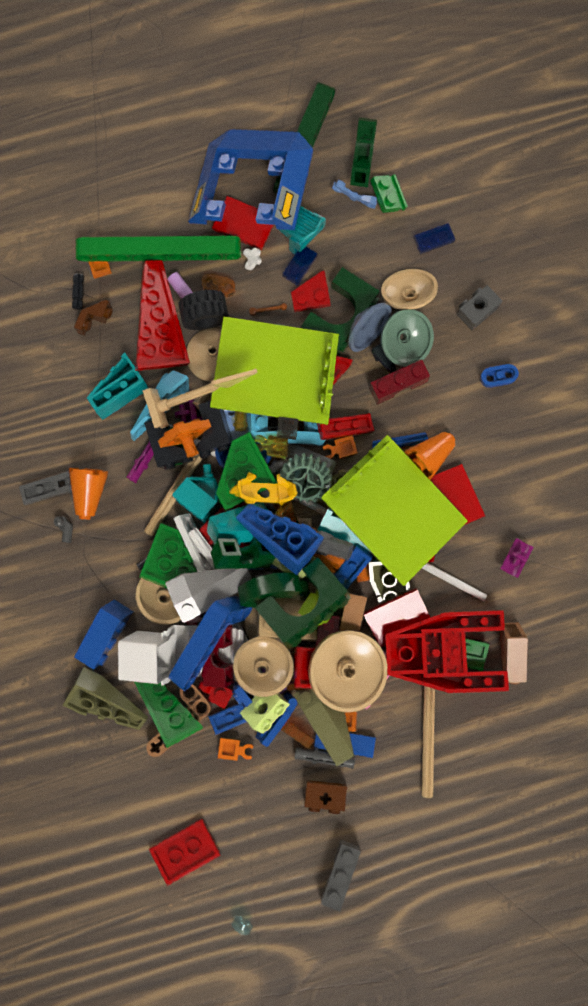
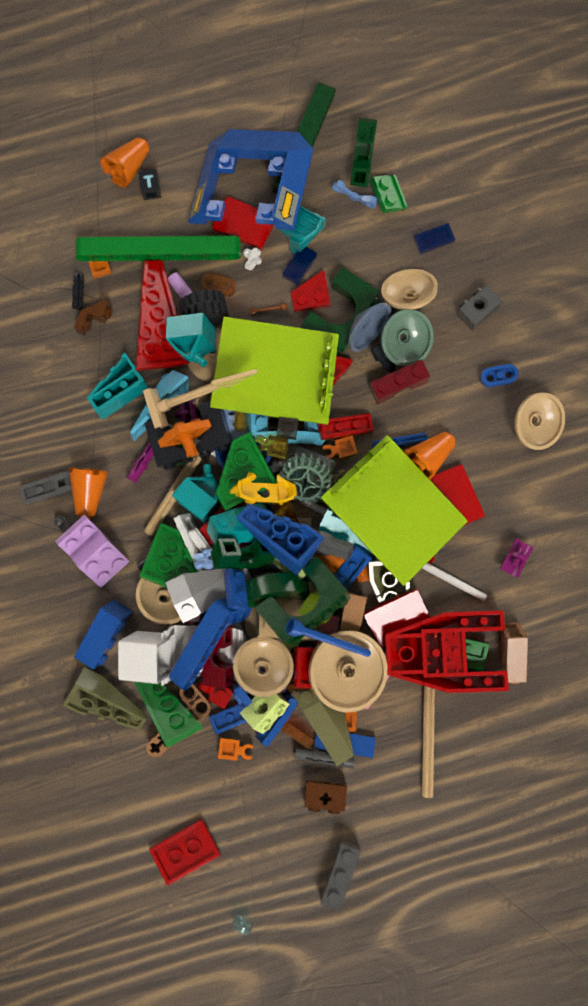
(92, 551): none -> lavender bracket
(125, 161): none -> orange cone
(150, 184): none -> black brick
(191, 336): none -> teal piece
(202, 560): none -> light blue piece
(236, 589): none -> blue plate
(296, 628): none -> blue piece
(547, 421): none -> tan dish

